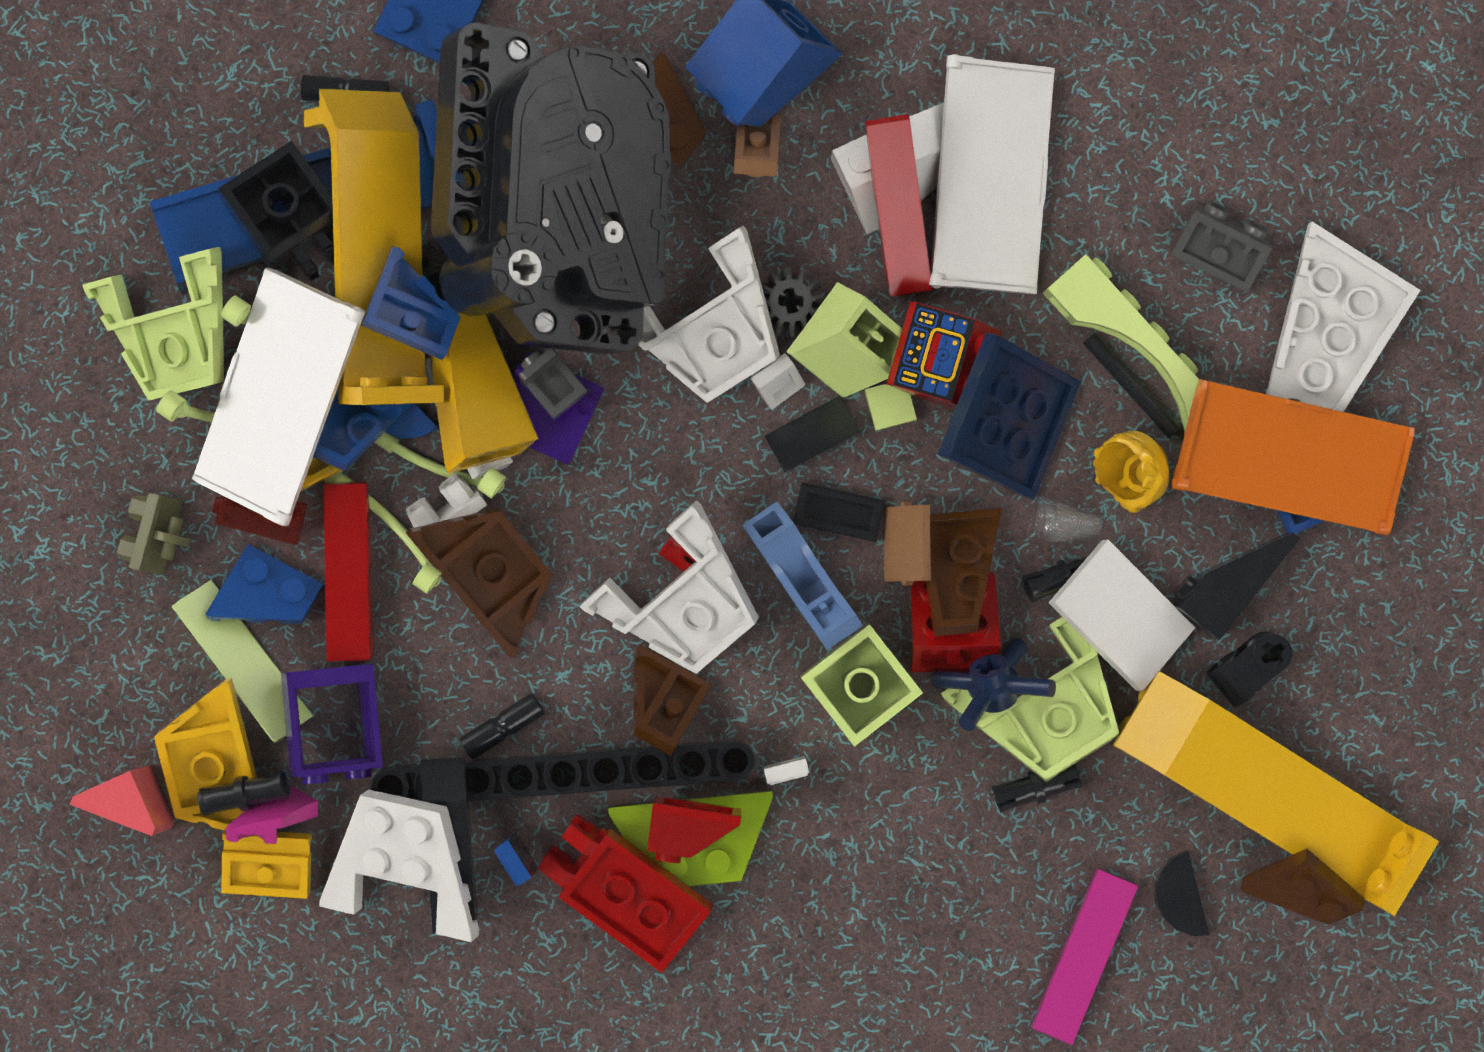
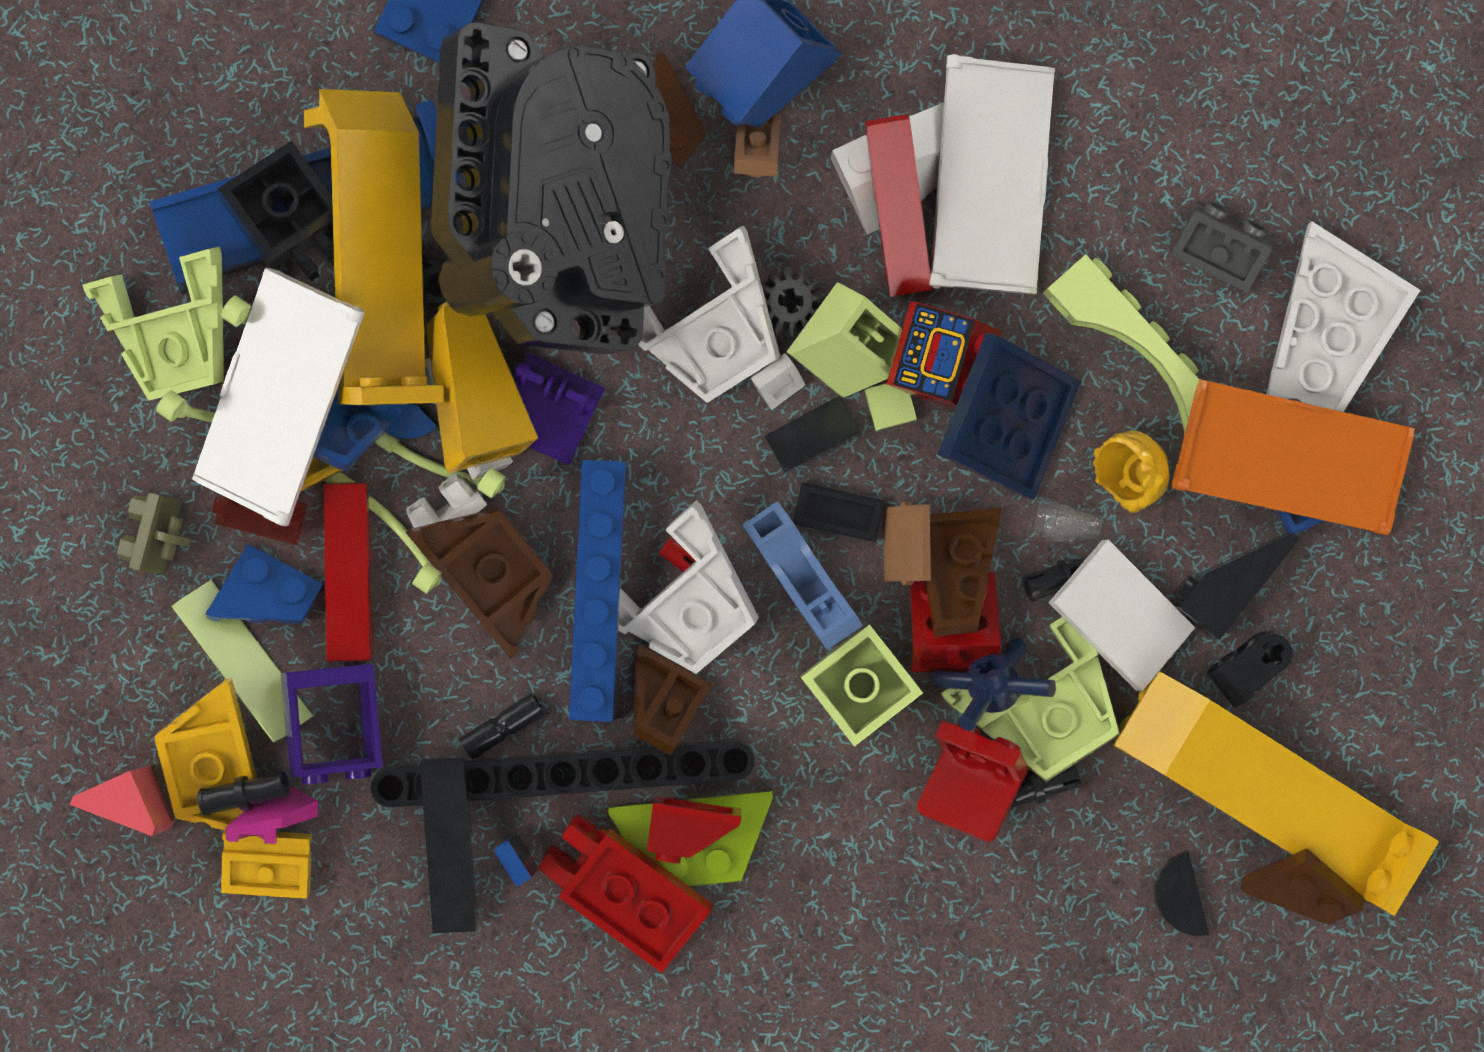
(311, 84): black piece -> none
(406, 845): white wing -> none
(409, 309): blue wing -> none
(551, 382): dark grey bracket -> none
(598, 590): none -> blue arch
(786, 770): white tile -> none
(973, 782): none -> red bracket
(1084, 956): dark pink tile -> none
(1132, 385): black bar -> none

